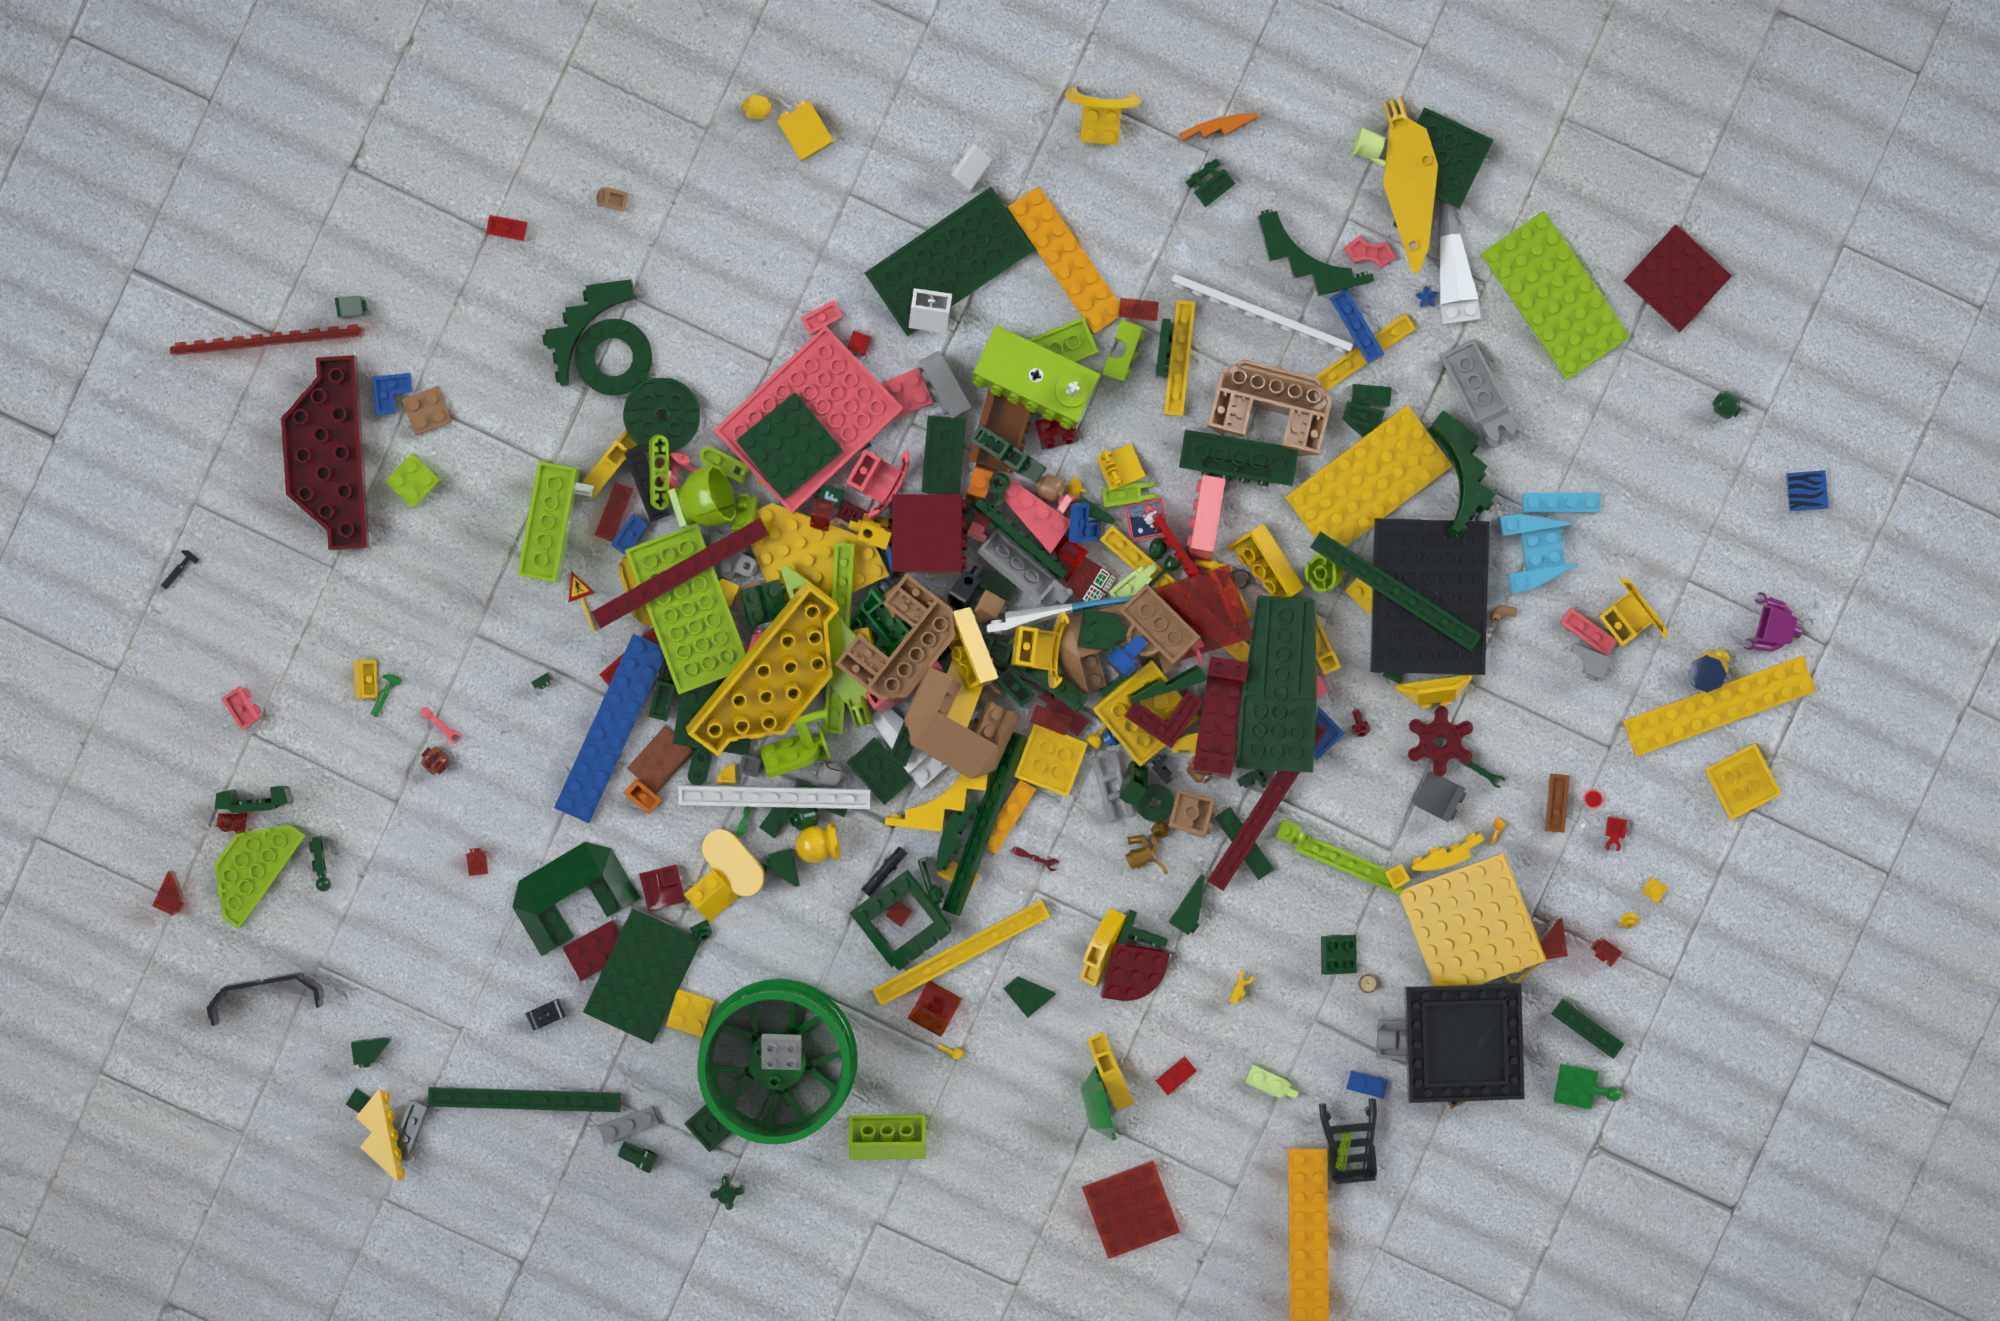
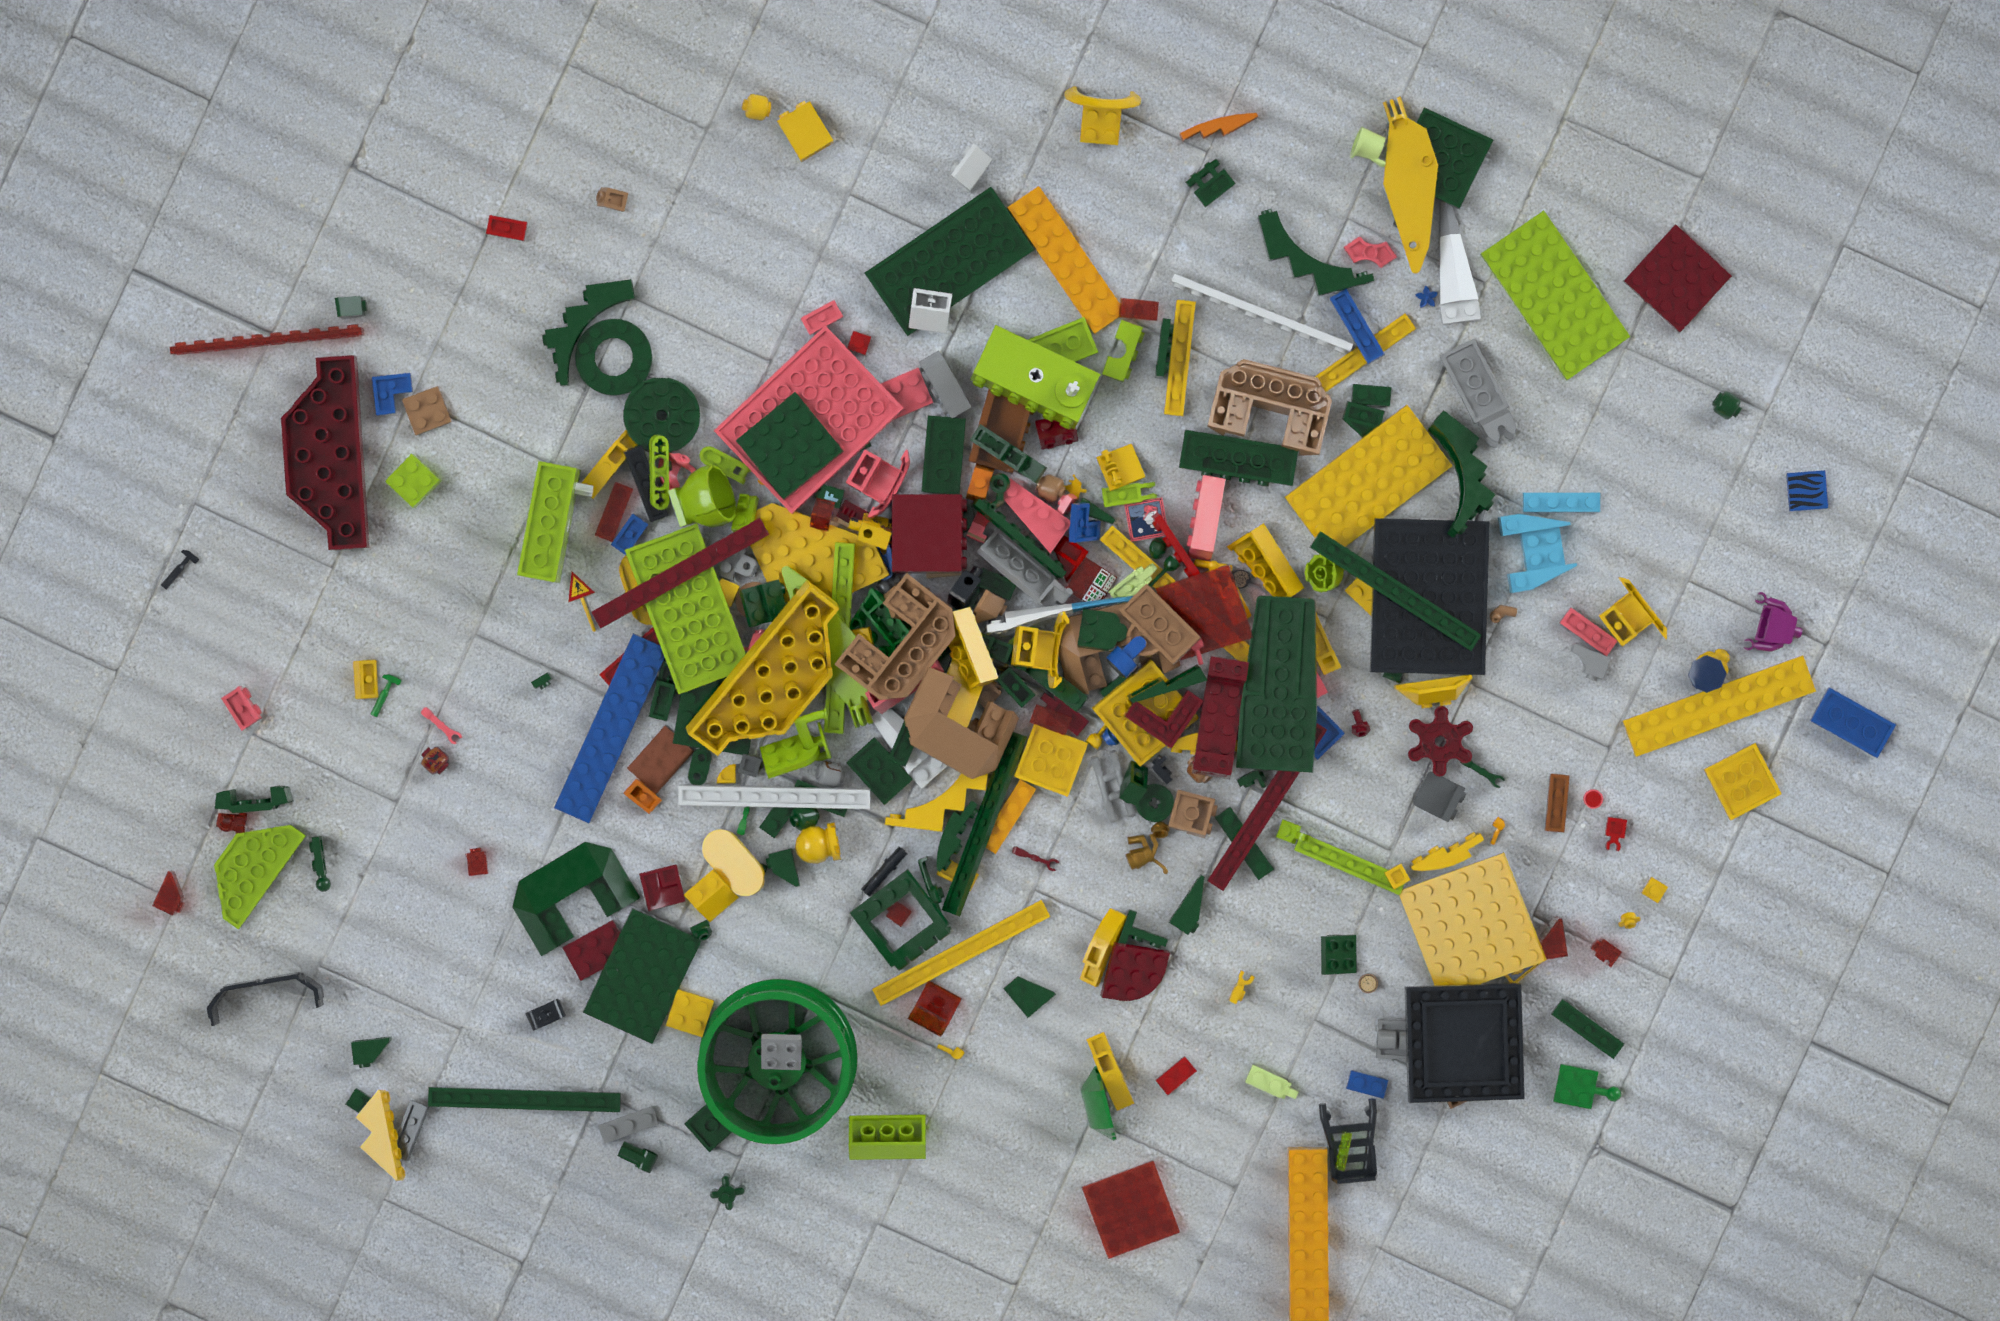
(1852, 722): none -> blue plate

